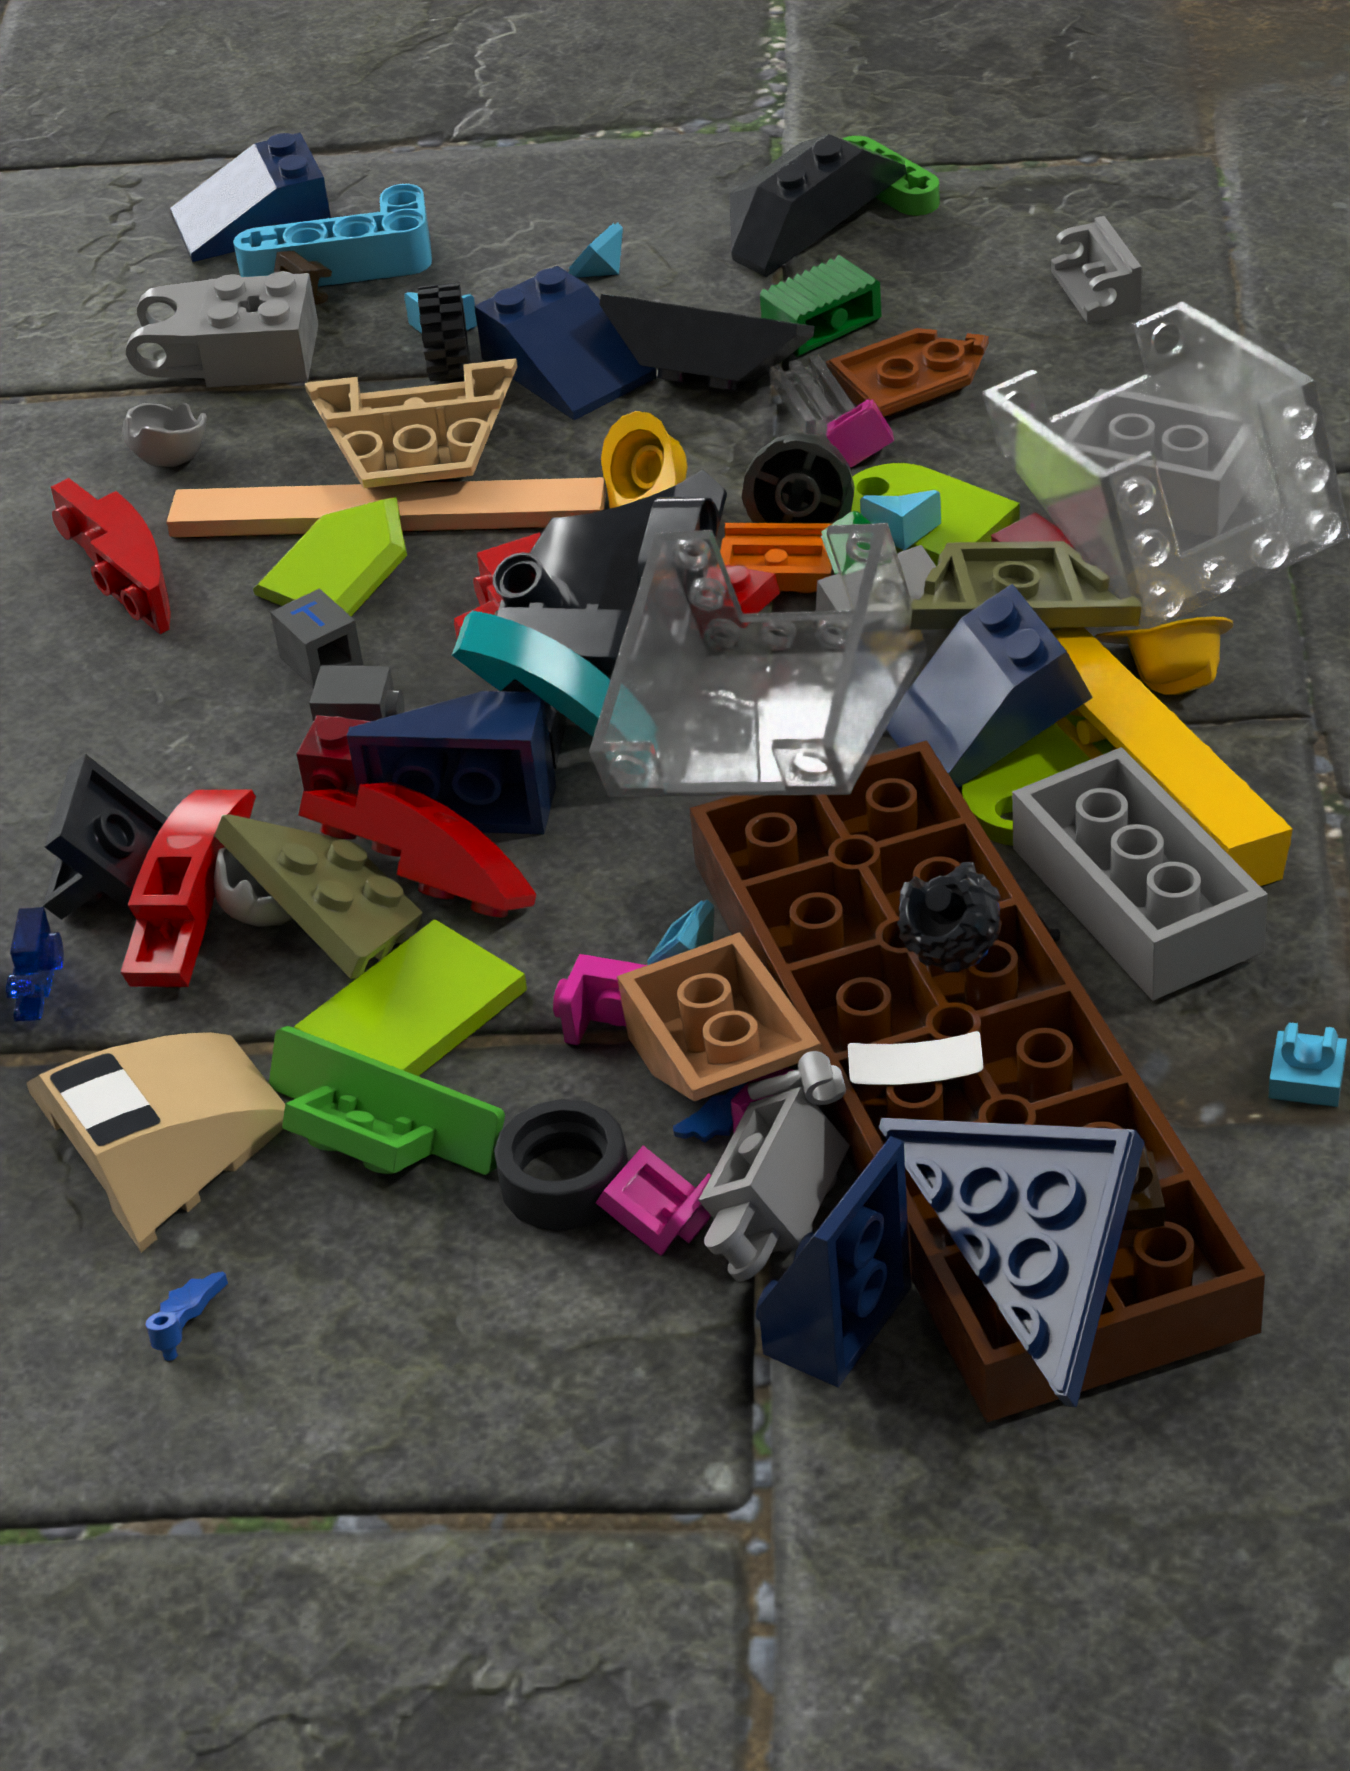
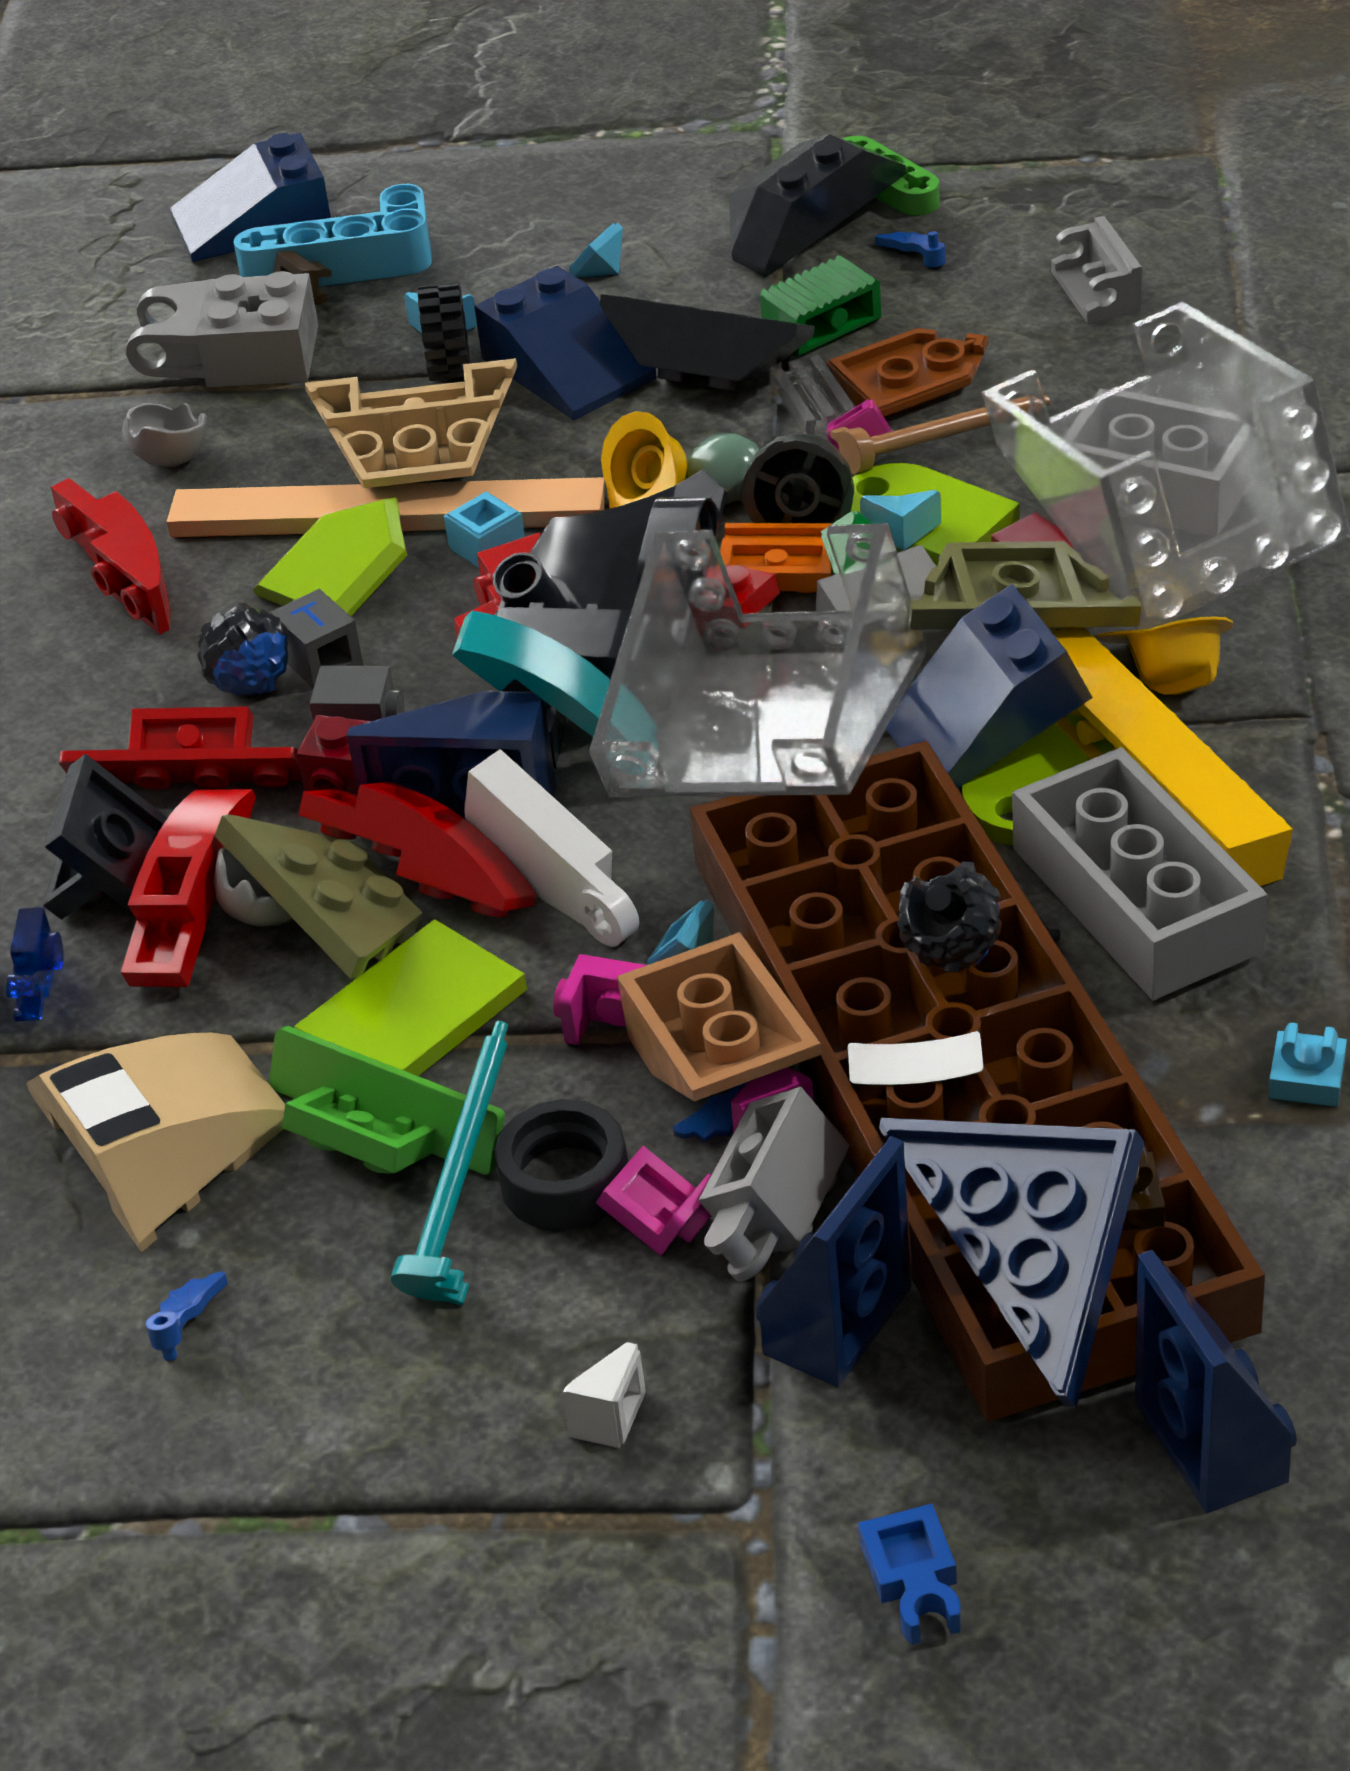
(193, 747): none -> red bracket
(243, 650): none -> piece
(426, 1273): none -> teal piece
(481, 526): none -> medium azure slope
(549, 847): none -> white piece
(606, 1398): none -> white slope
(725, 460): none -> sand green hair
(815, 1074): light grey hand -> none
(861, 449): none -> medium nougat piece
(912, 1564): none -> blue plate
(928, 245): none -> blue piece
(1204, 1396): none -> dark blue slope

